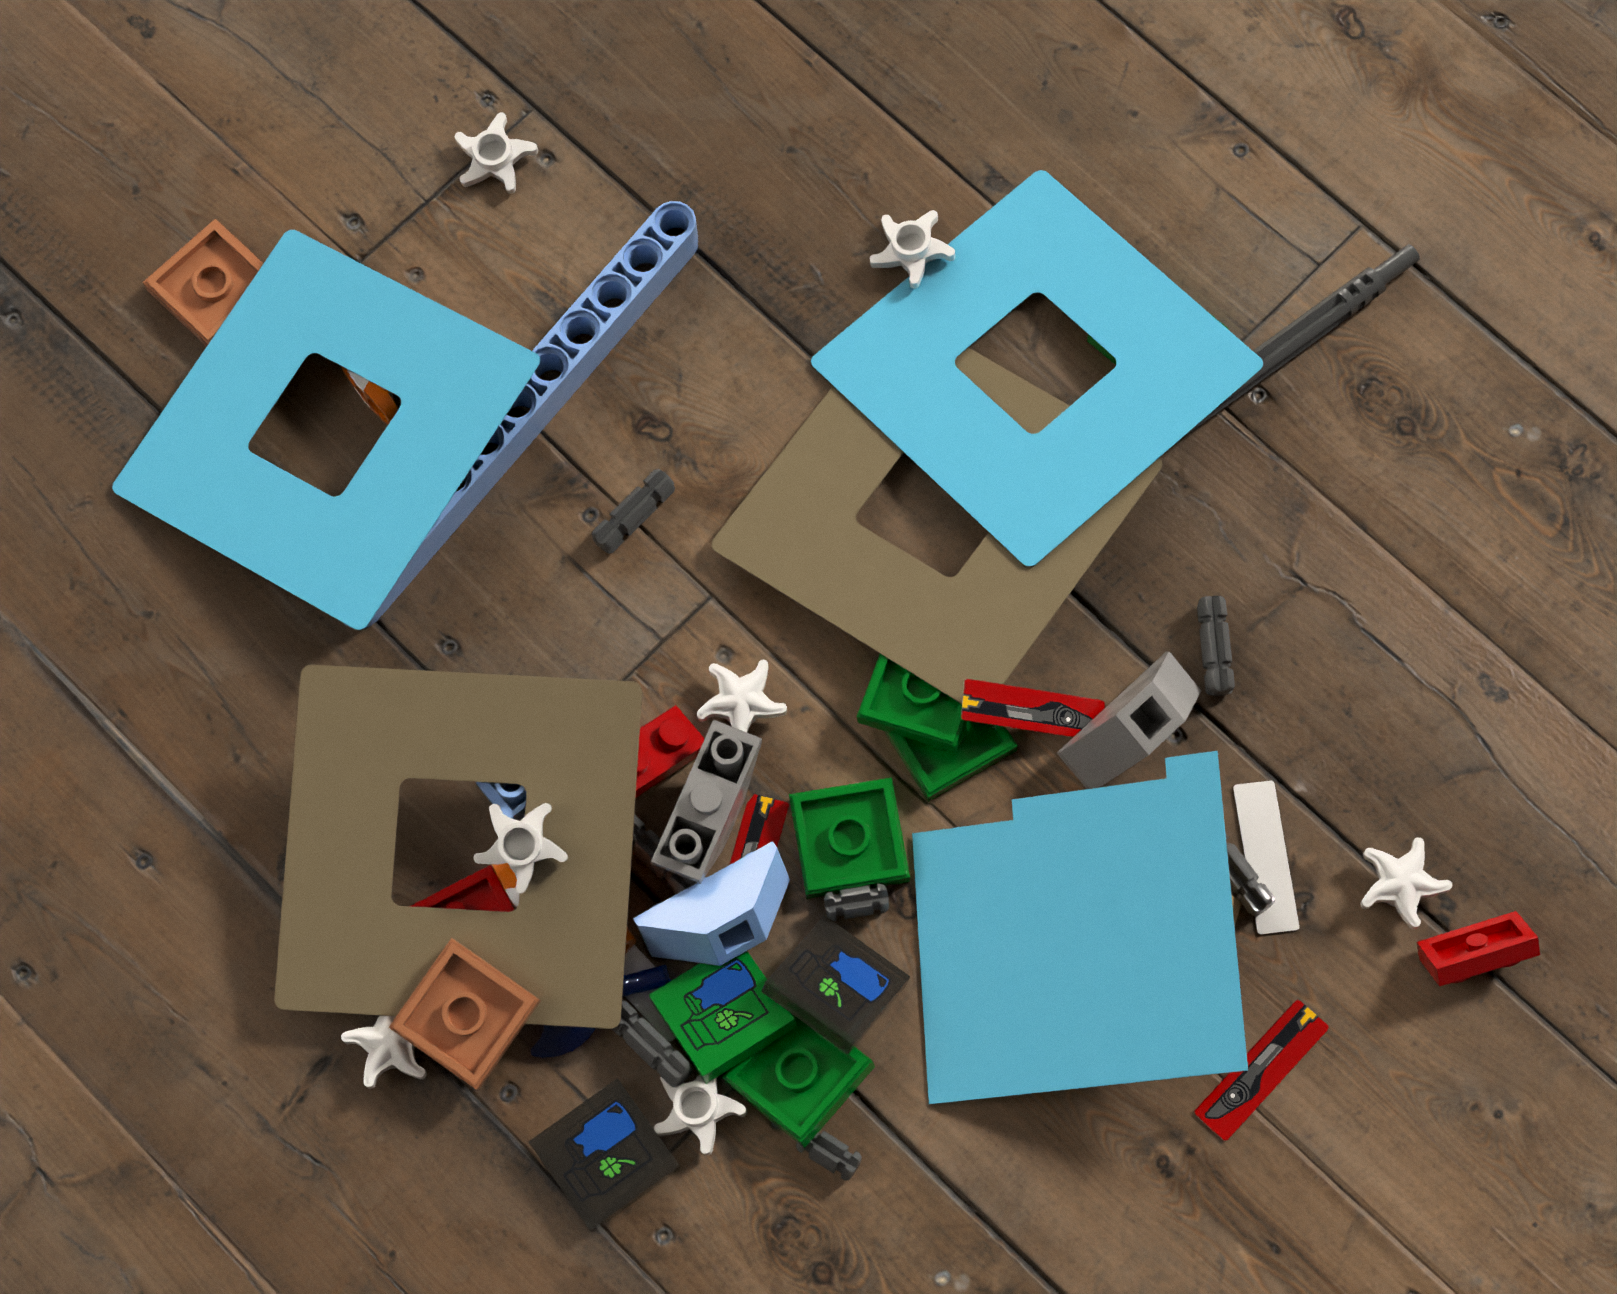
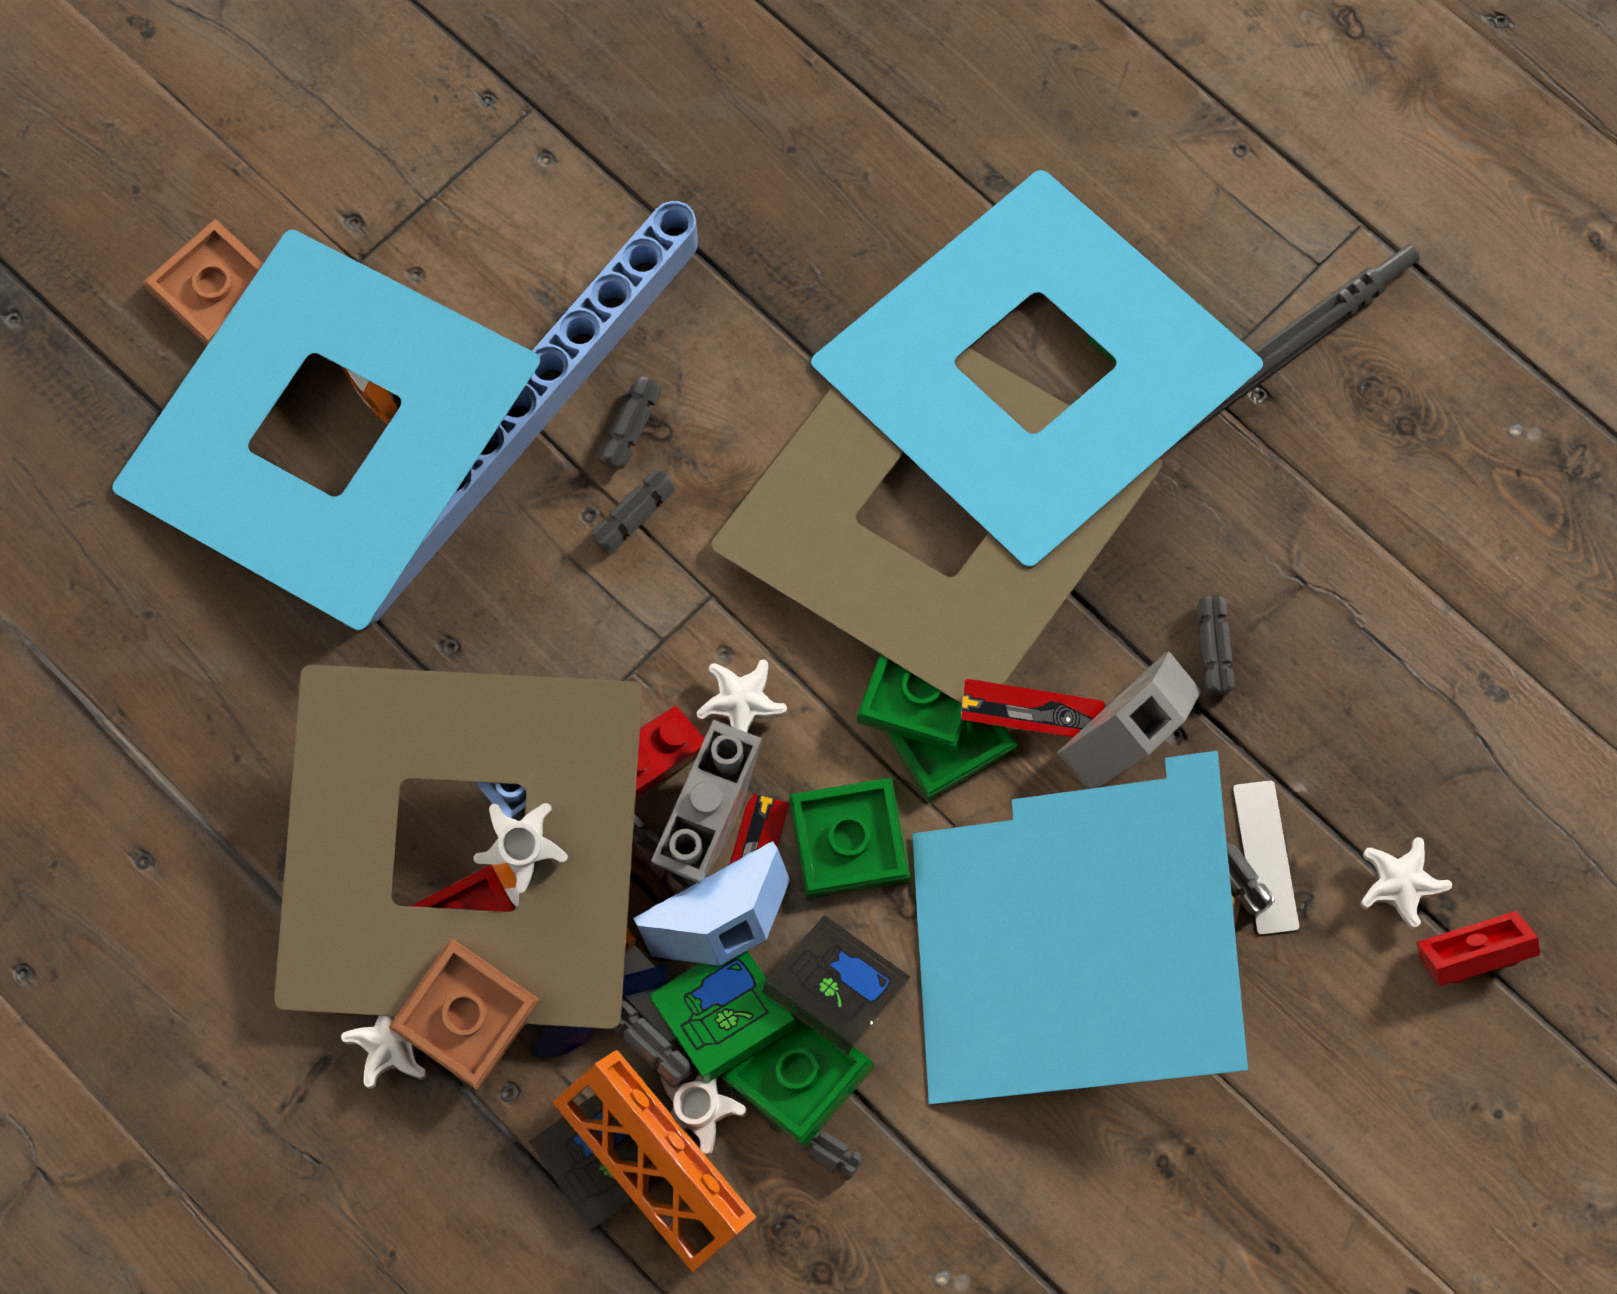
(493, 154): white animal -> none
(629, 423): none -> dark grey axle
(669, 1149): none -> orange fence
(856, 902): dark grey piece -> none
(911, 246): white animal -> none
(1267, 1066): red sticker -> none

